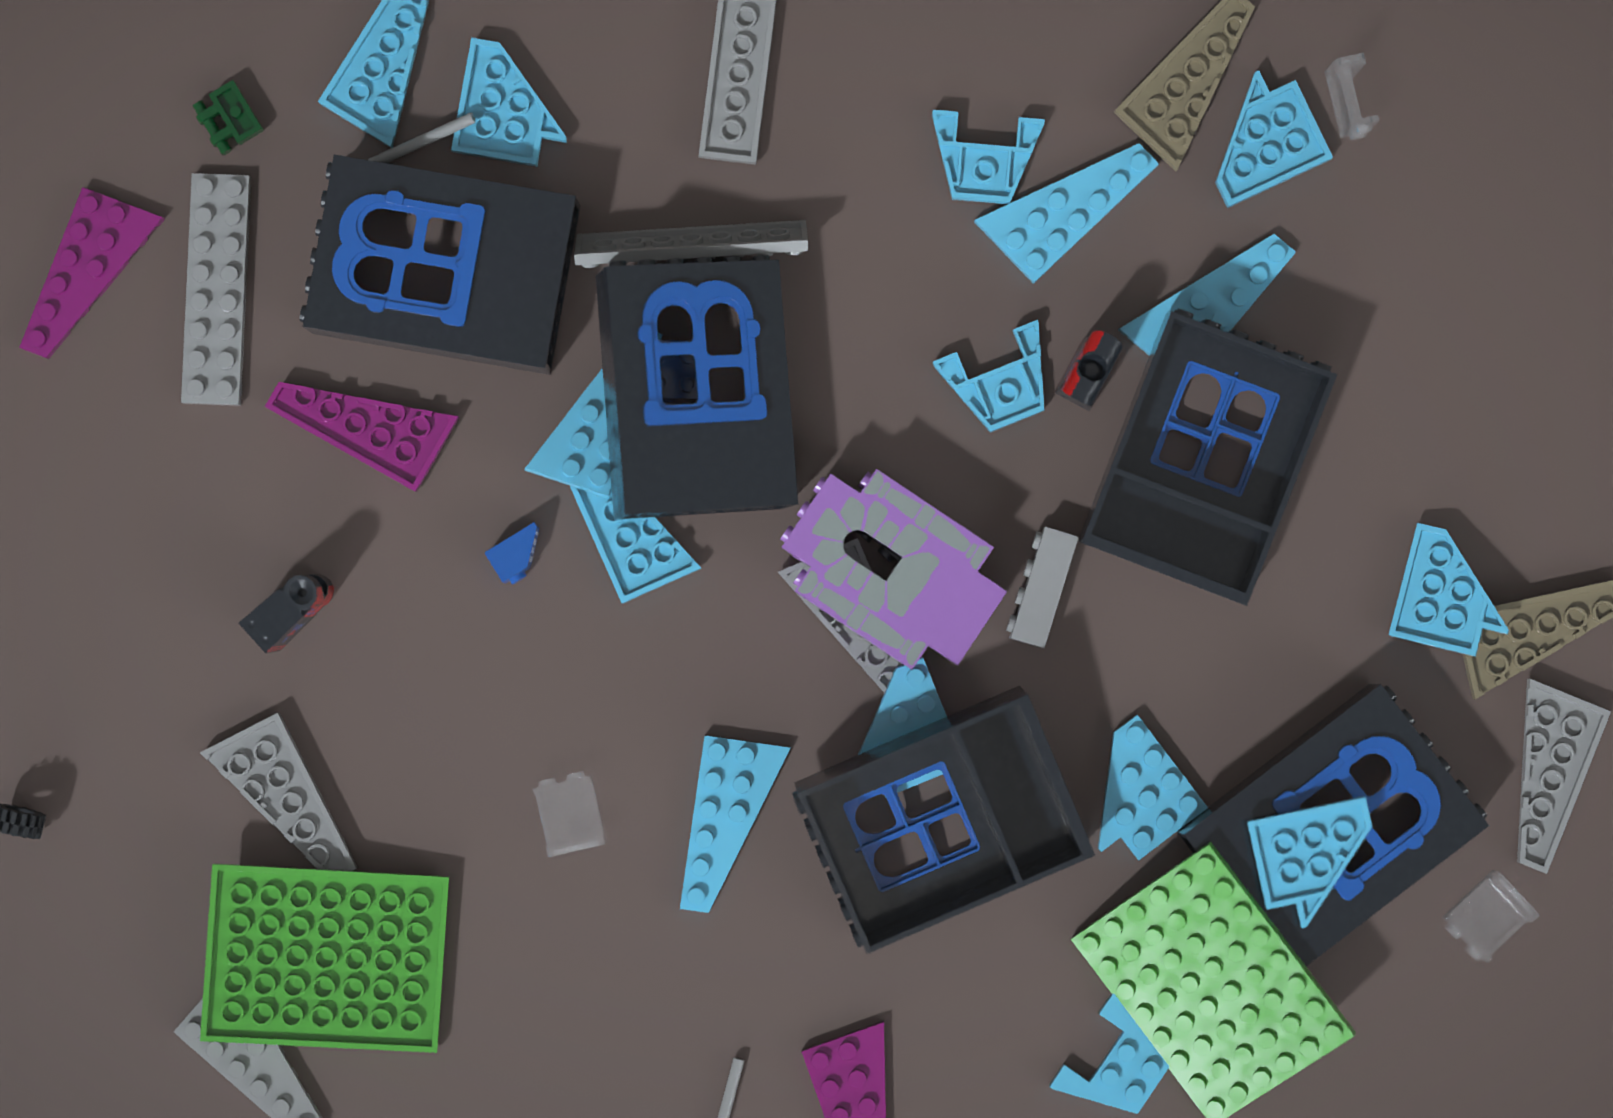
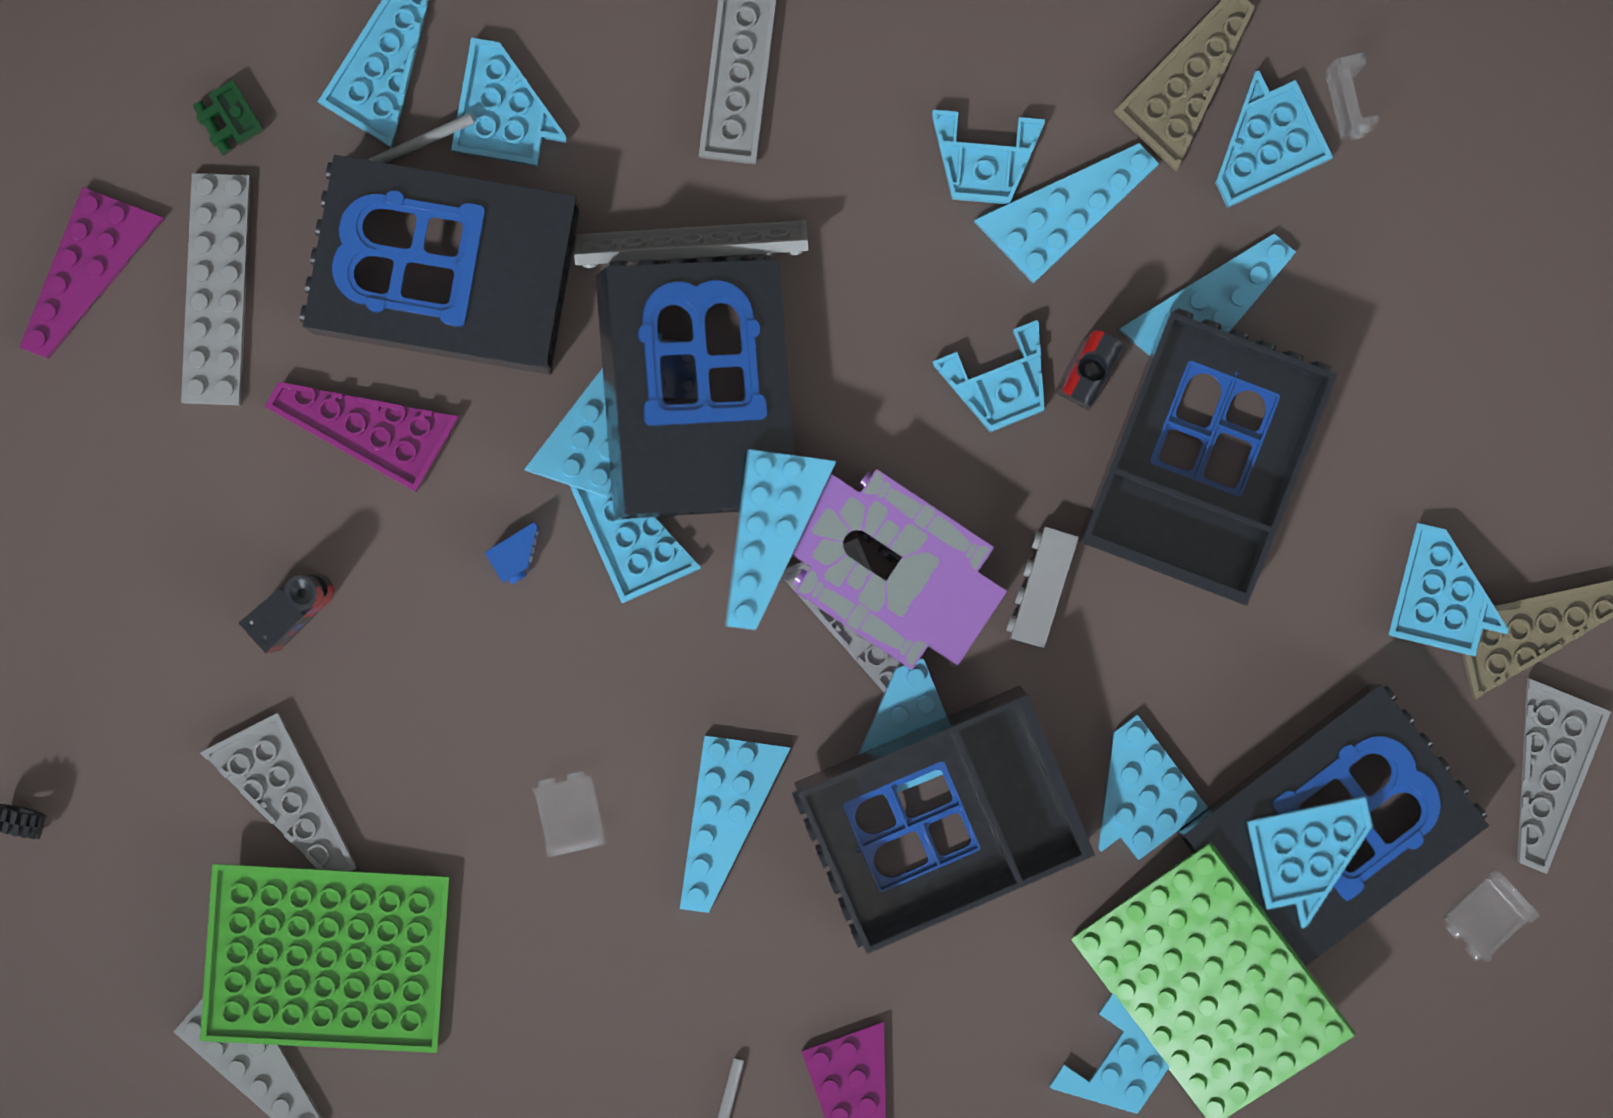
(773, 513): none -> medium azure wing

